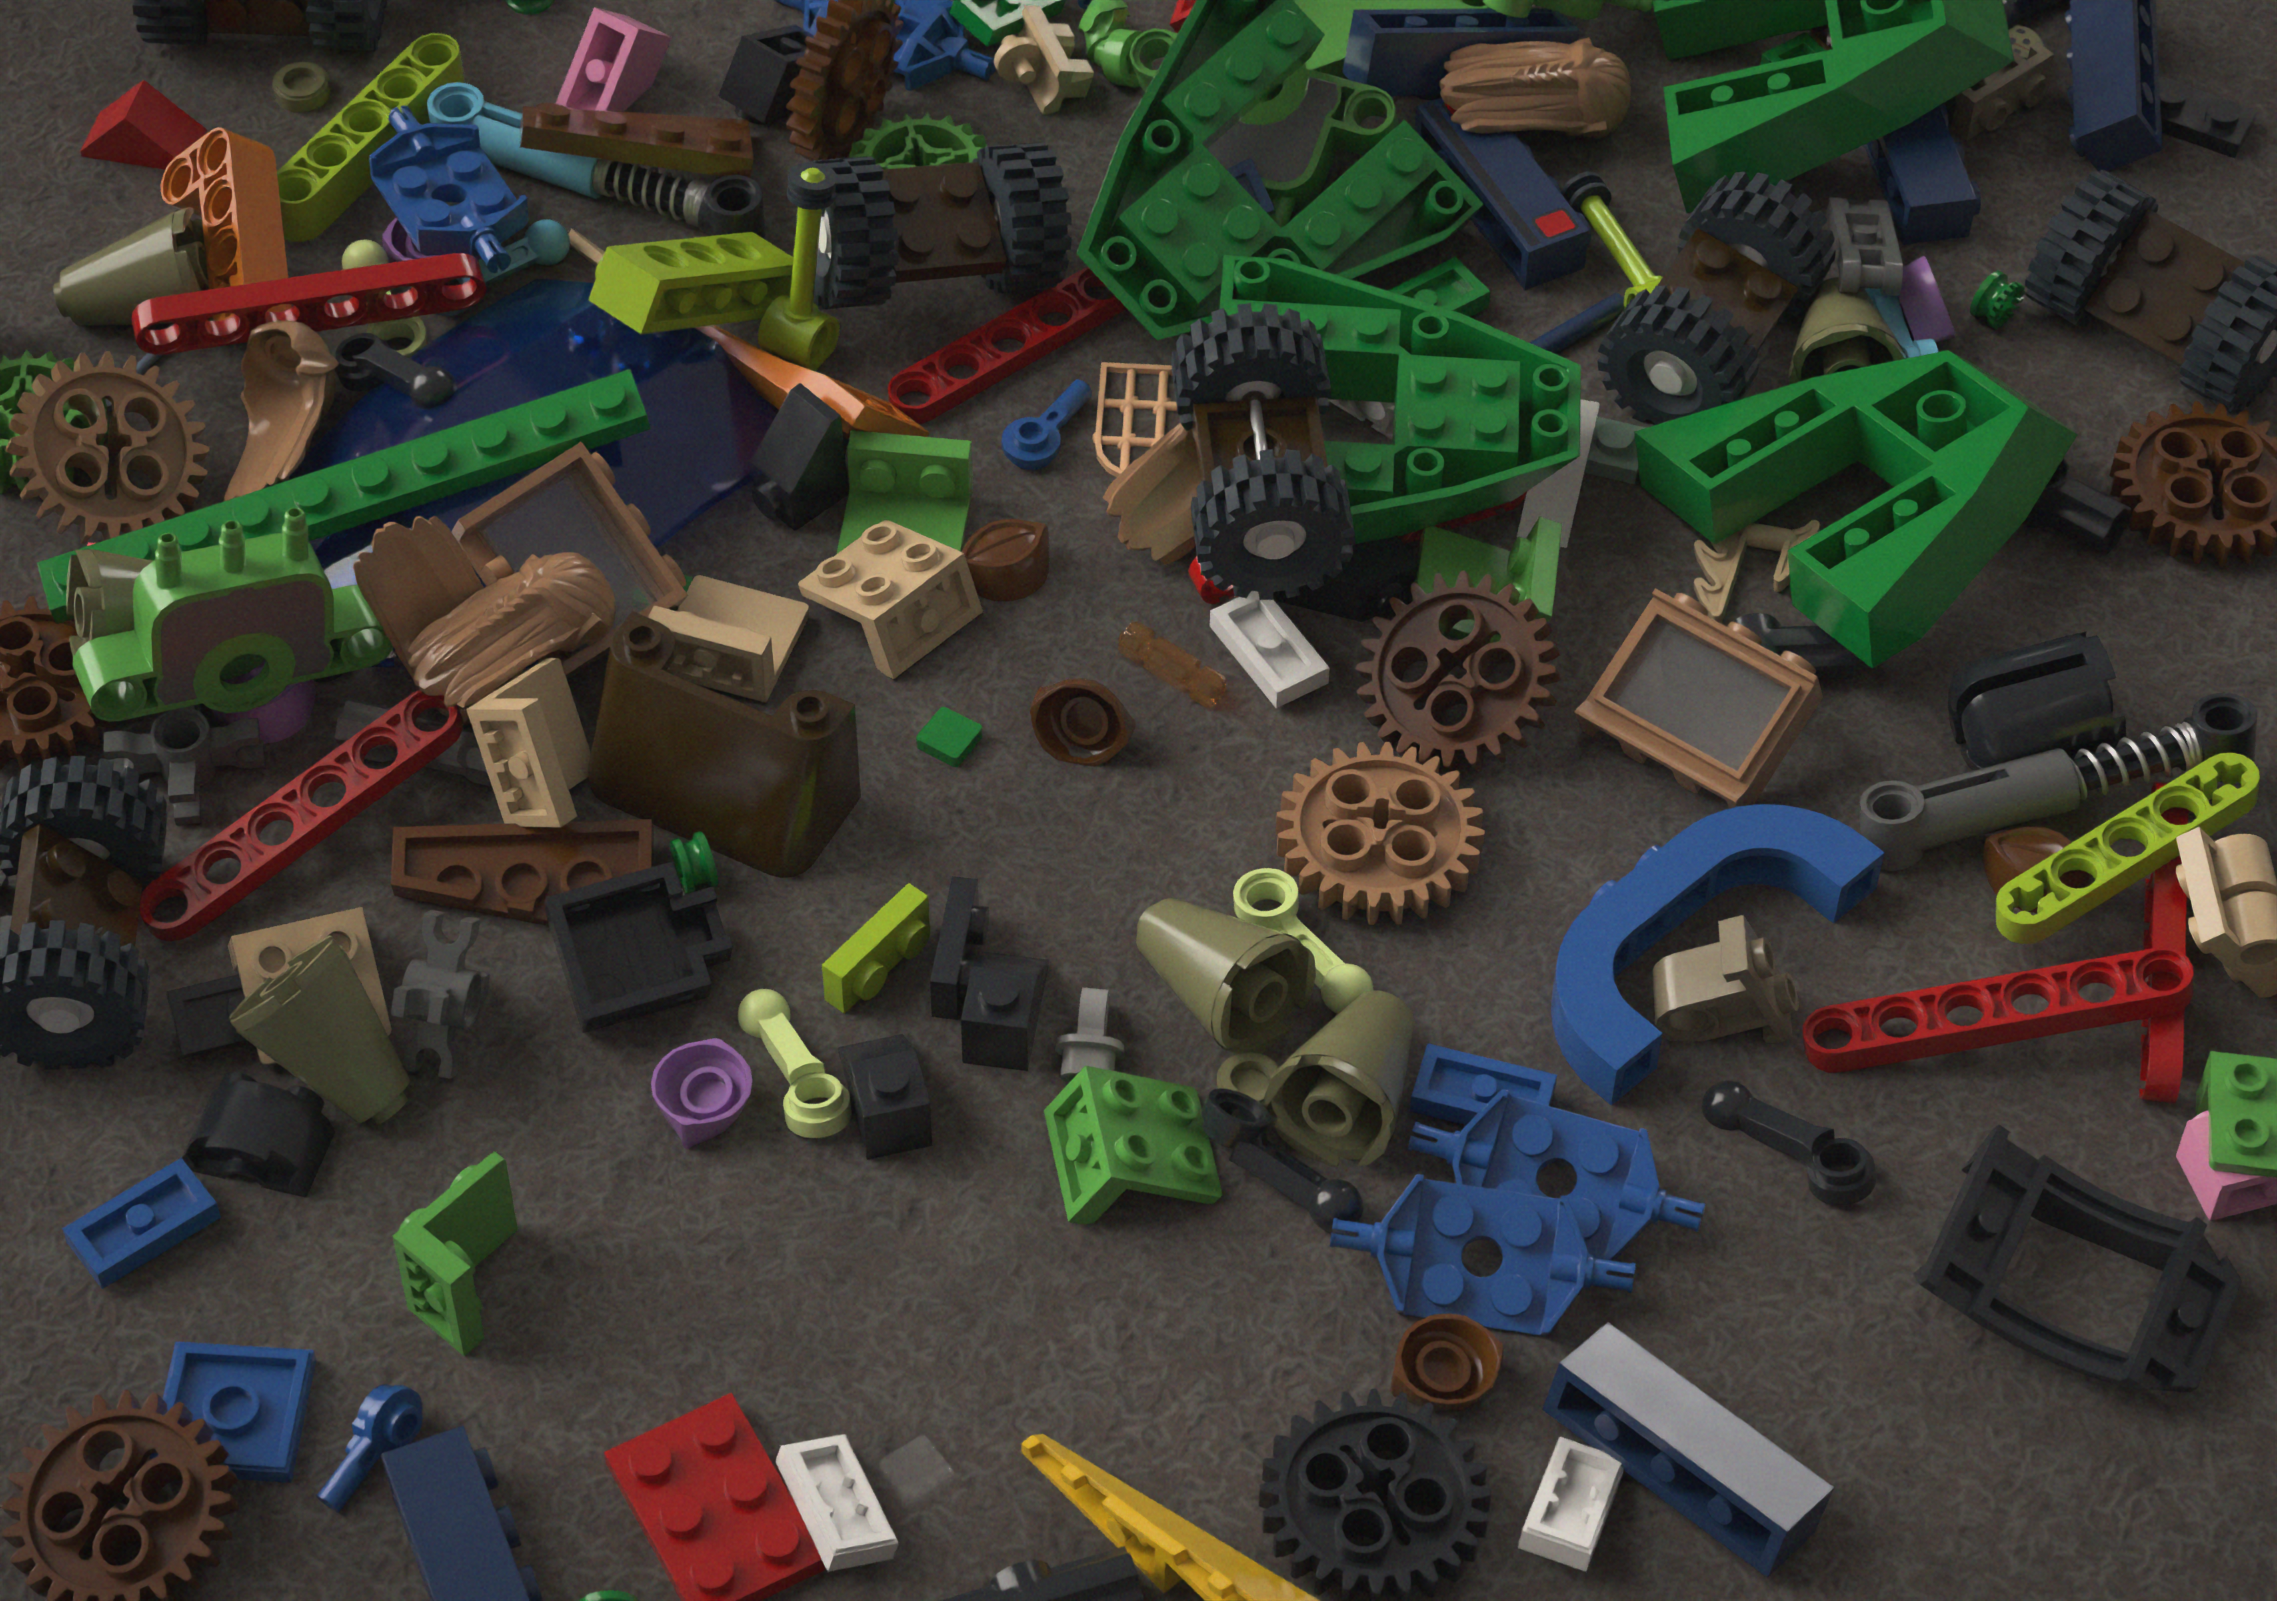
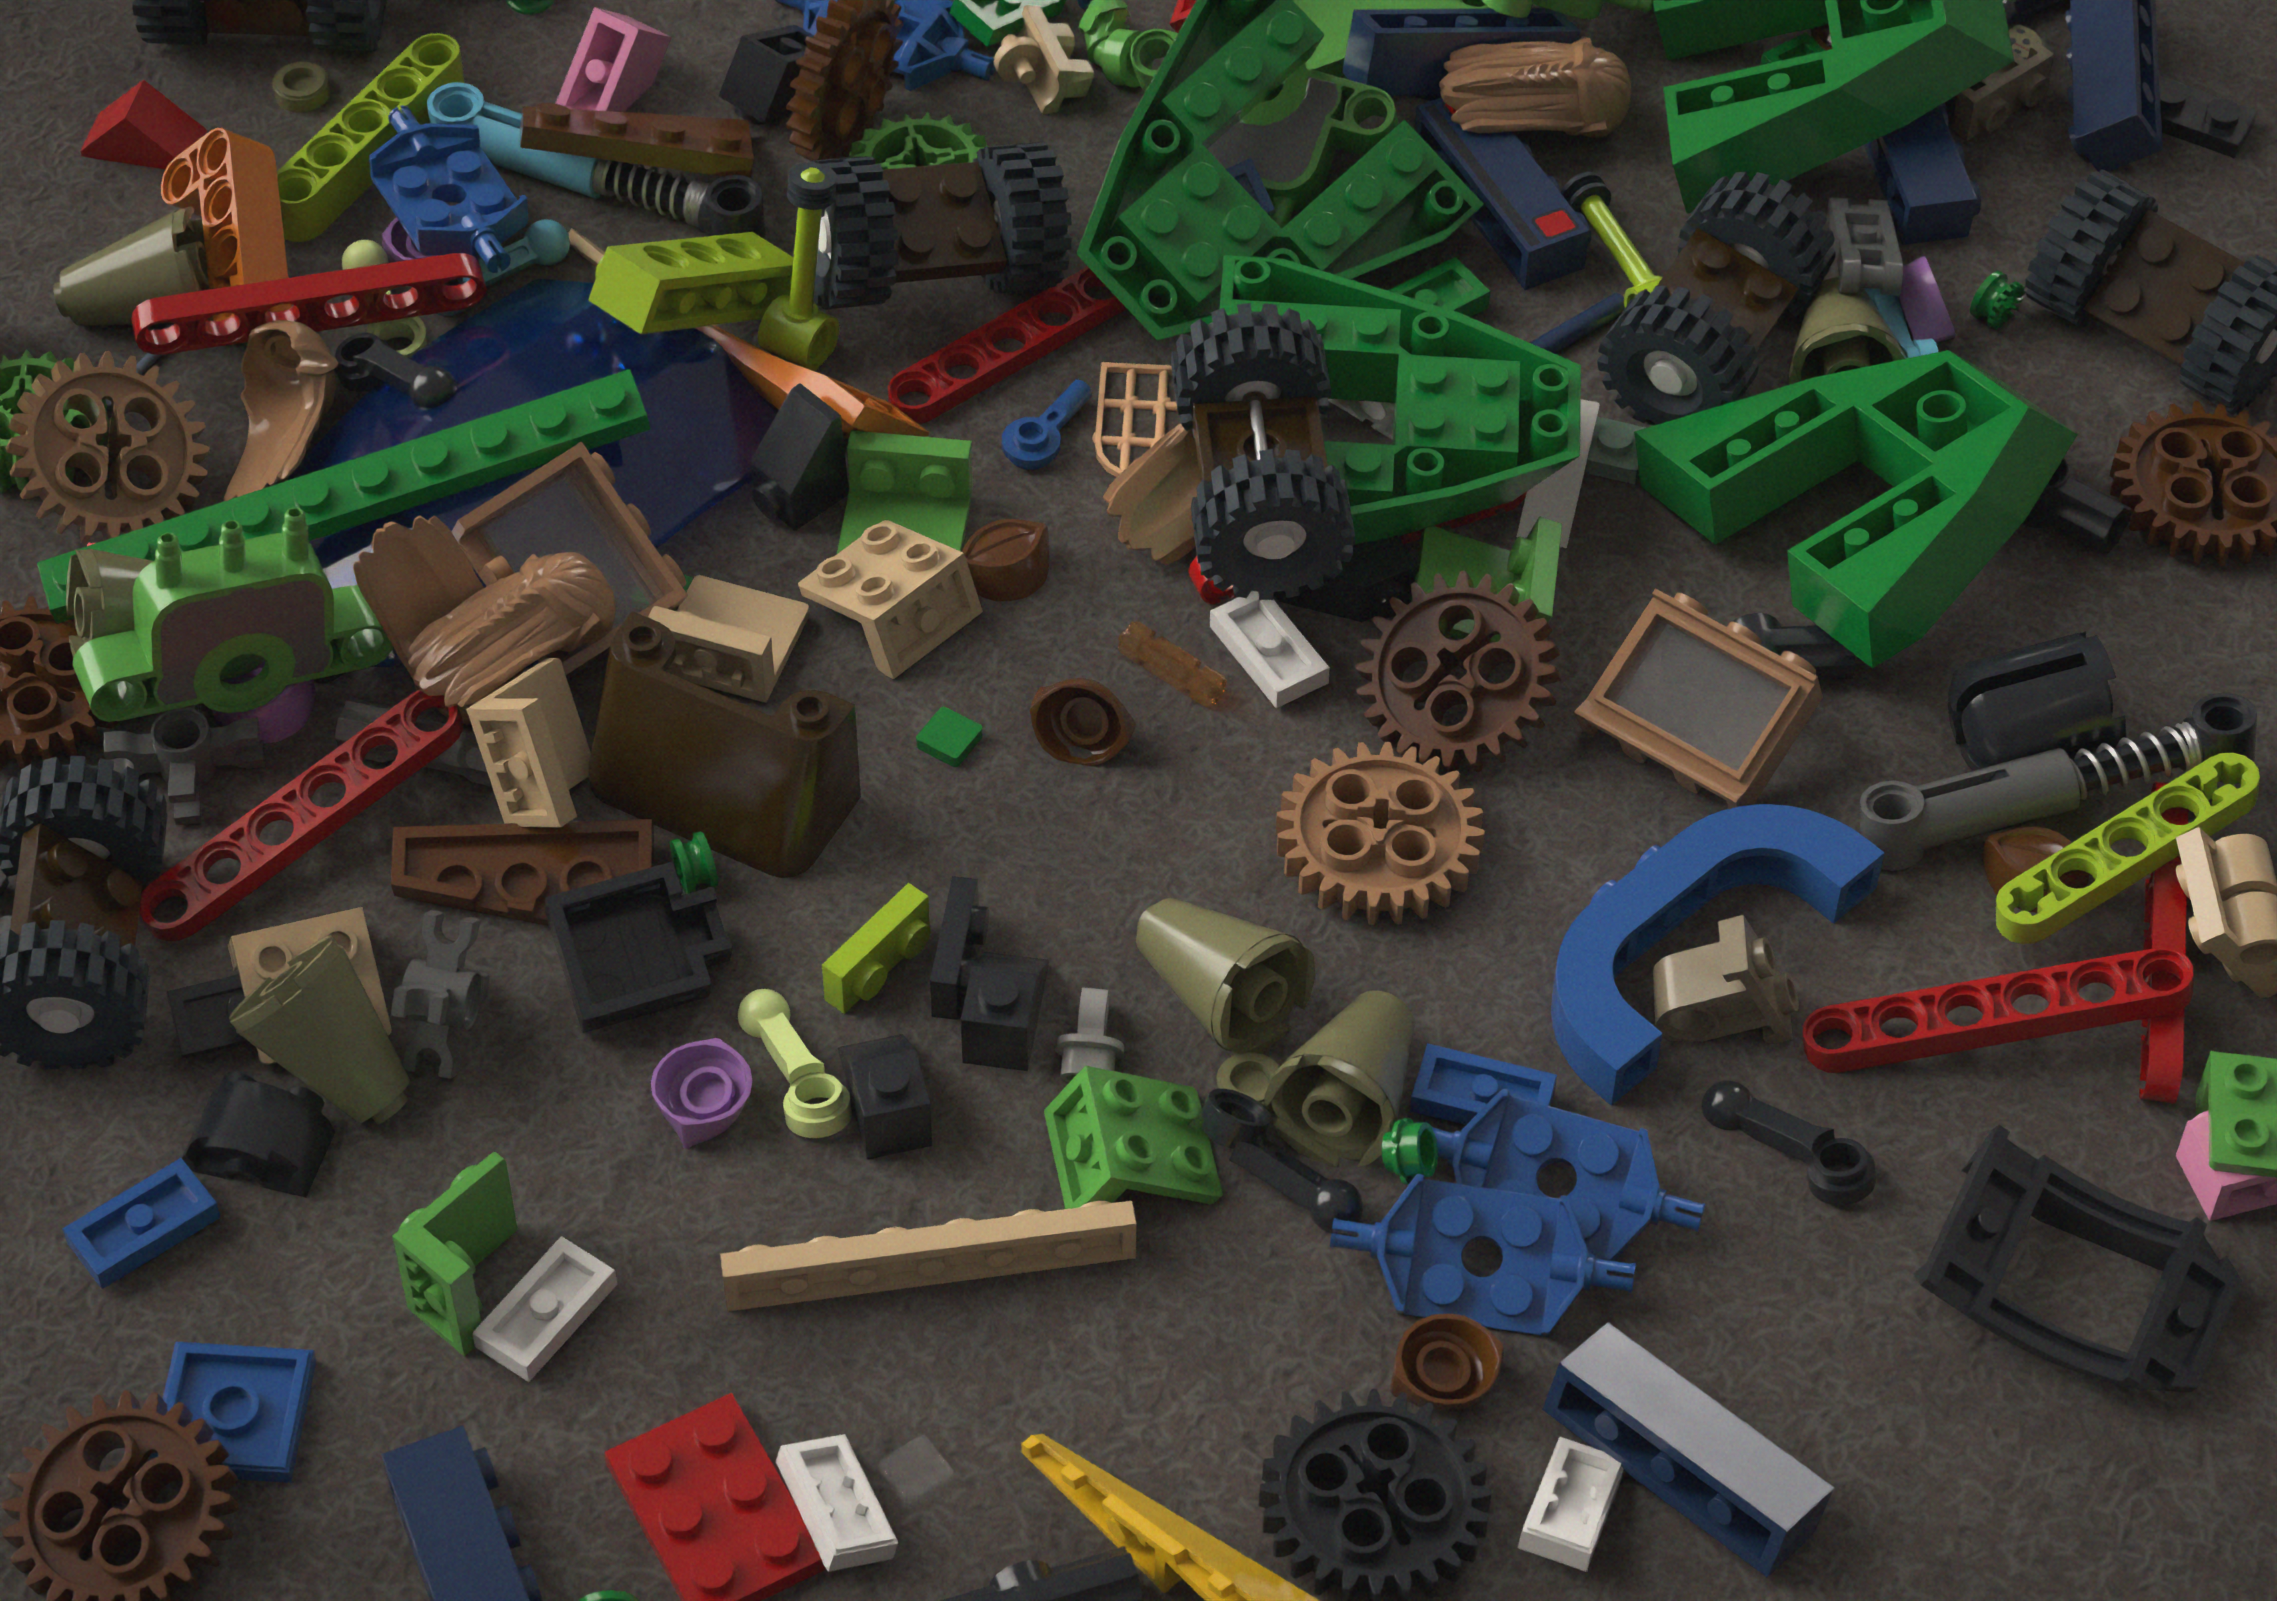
(384, 1422): blue plate -> none
(544, 1308): none -> white plate
(929, 1255): none -> tan plate
(1338, 981): yellowish green piece -> none
(1410, 1150): none -> green plate
(1723, 567): tan piece -> none

